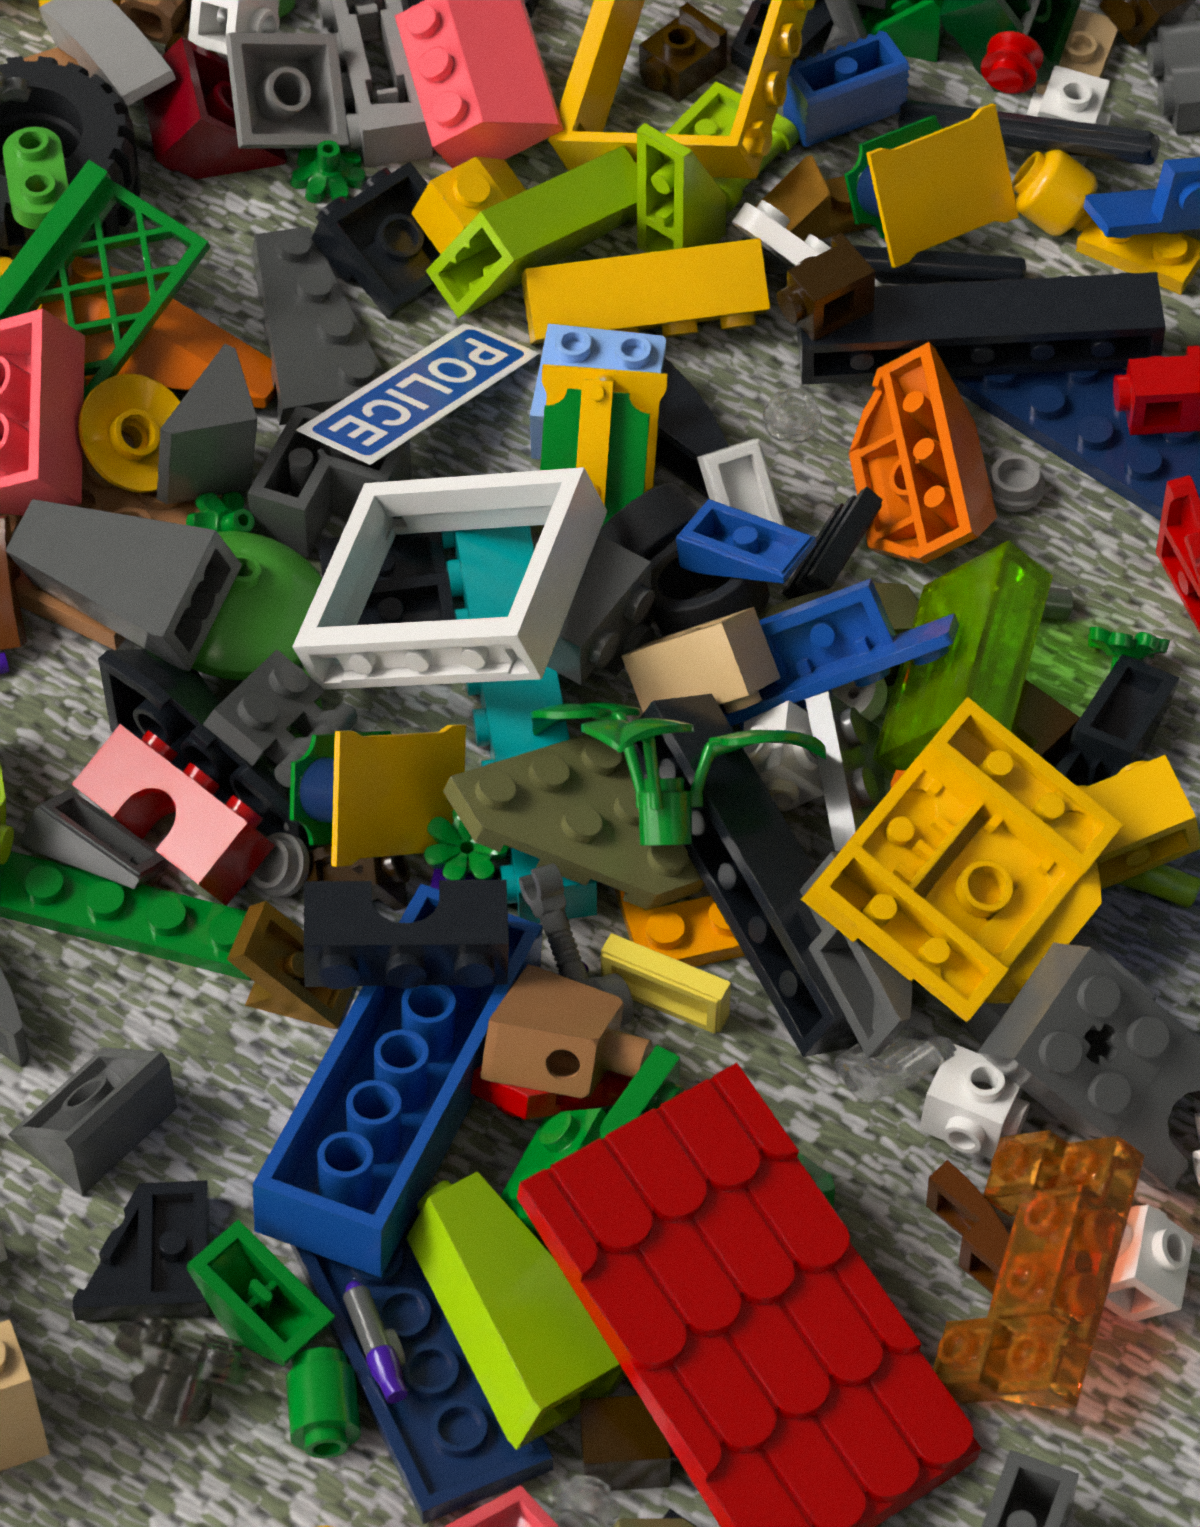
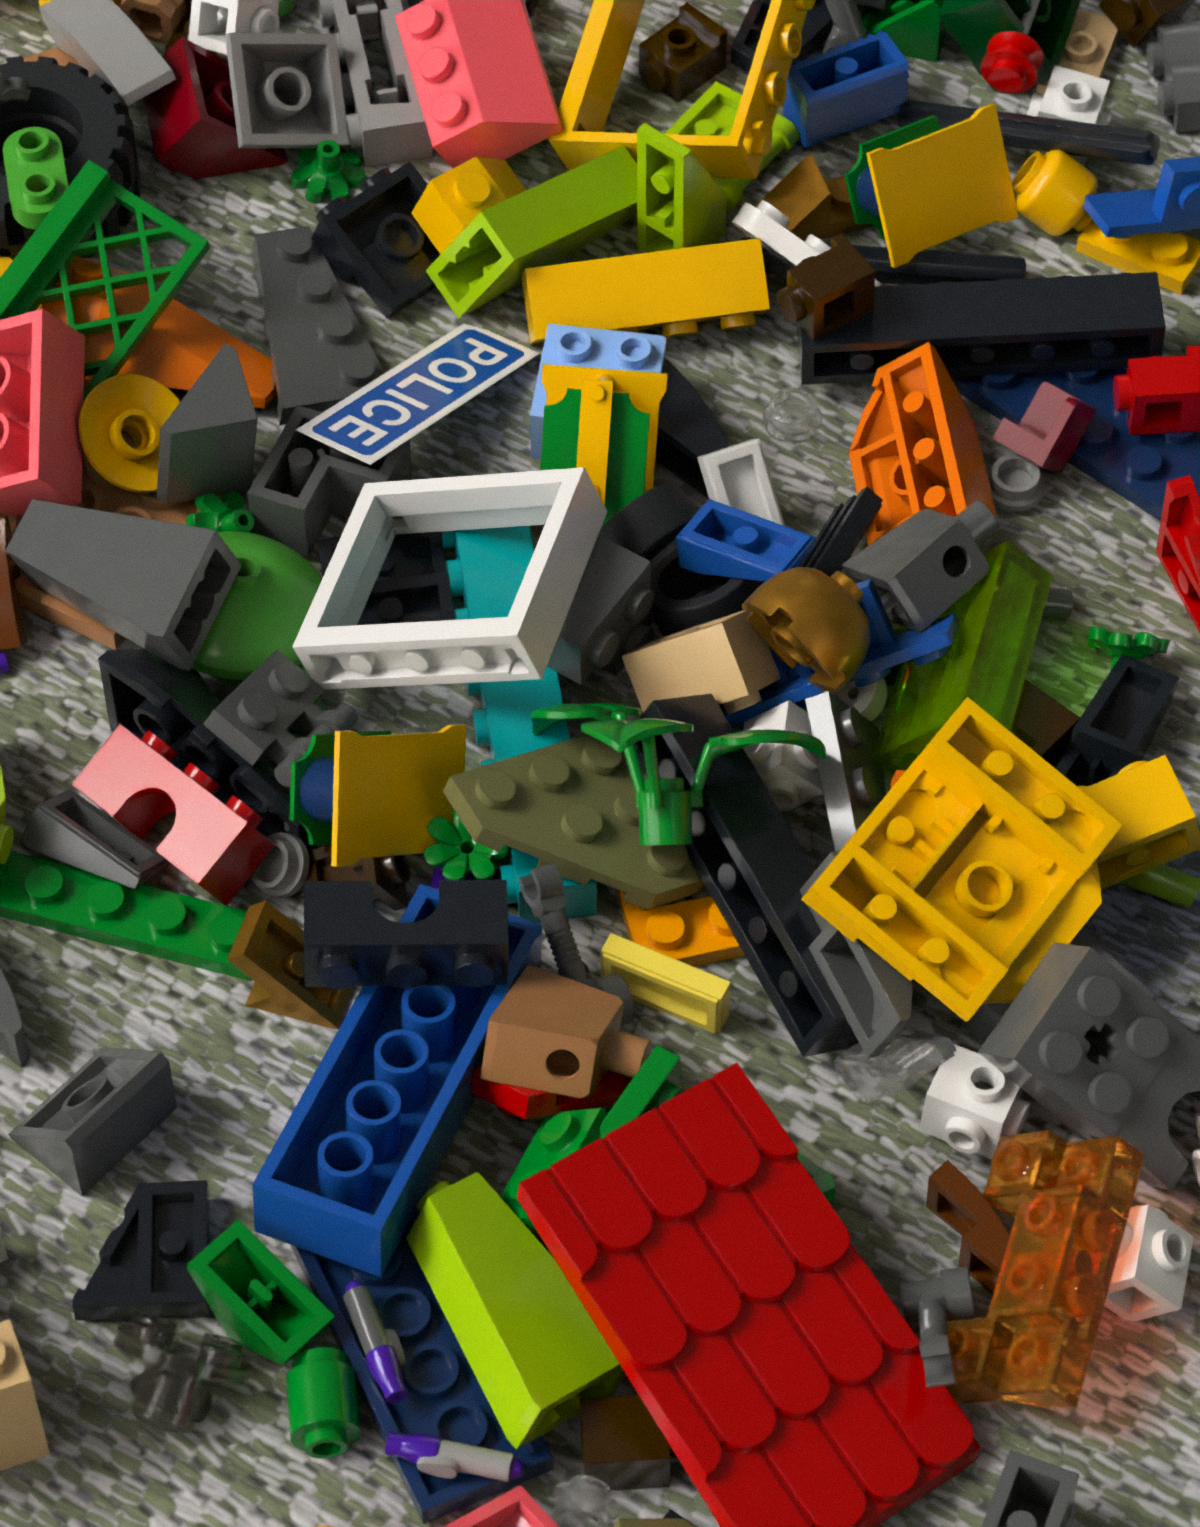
(448, 1458): none -> light grey piece
(812, 623): none -> pearl gold cylinder
(926, 563): none -> dark grey torso
(932, 1305): none -> dark grey brick
(1048, 428): none -> dark red panel

